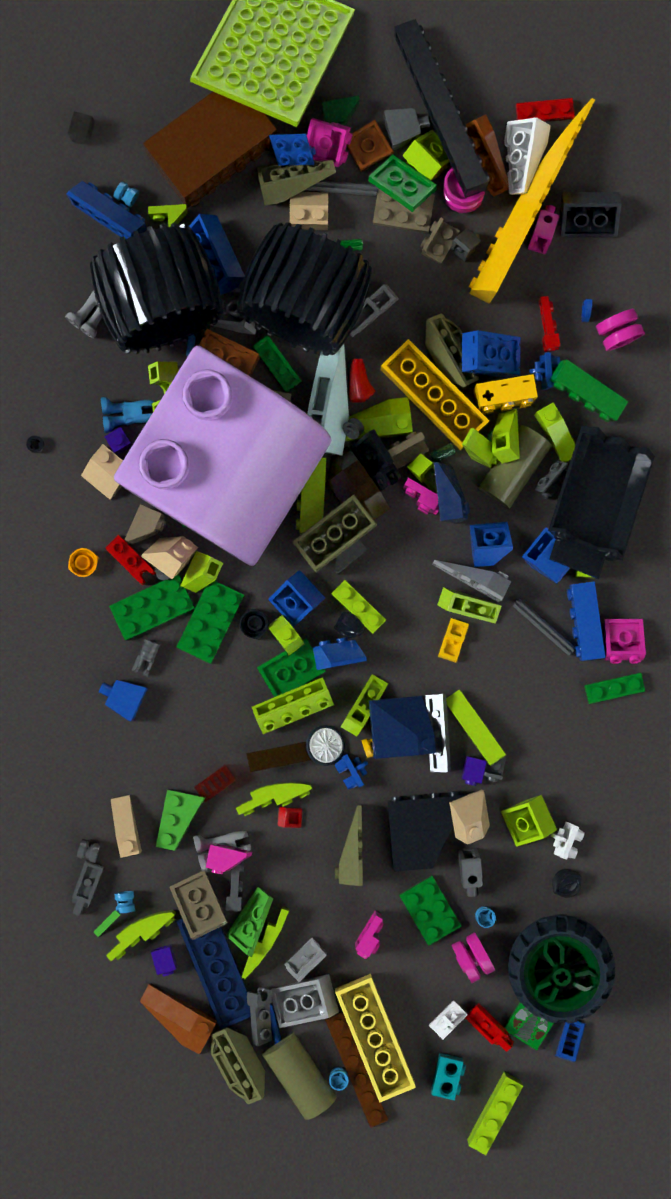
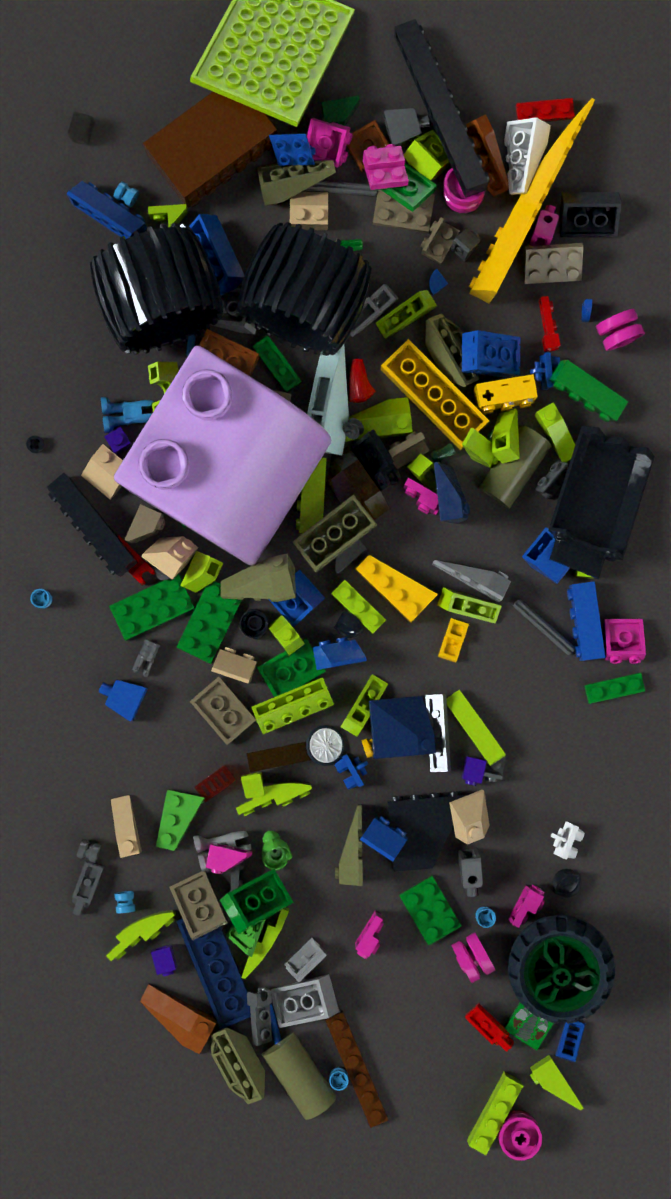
(38, 600): none -> dark azure wheel
(79, 317): light grey piece -> none
(83, 562): light orange hat -> none
(92, 525): none -> black brick
(106, 923): bright green piece -> none
(223, 710): none -> dark tan plate
(234, 666): none -> tan slope
(253, 785): none -> lime slope
(256, 901): none -> green slope
(265, 580): none -> olive wedge
(277, 859): none -> bright green piece
(290, 817): red slope -> none
(375, 1038): light yellow brick -> none
(384, 838): none -> blue slope
(385, 167): none -> dark pink plate
(399, 590): none -> yellow wedge
(406, 313): none -> lime slope
(437, 282): none -> blue tile
(442, 1076): teal brick -> none
(448, 1019): white hips -> none
(490, 543): blue slope -> none
(518, 1146): none -> dark pink wheel
(529, 821): lime slope -> none
(529, 900): none -> dark pink plate
(552, 1080): none -> lime slope
(553, 263): none -> dark tan plate

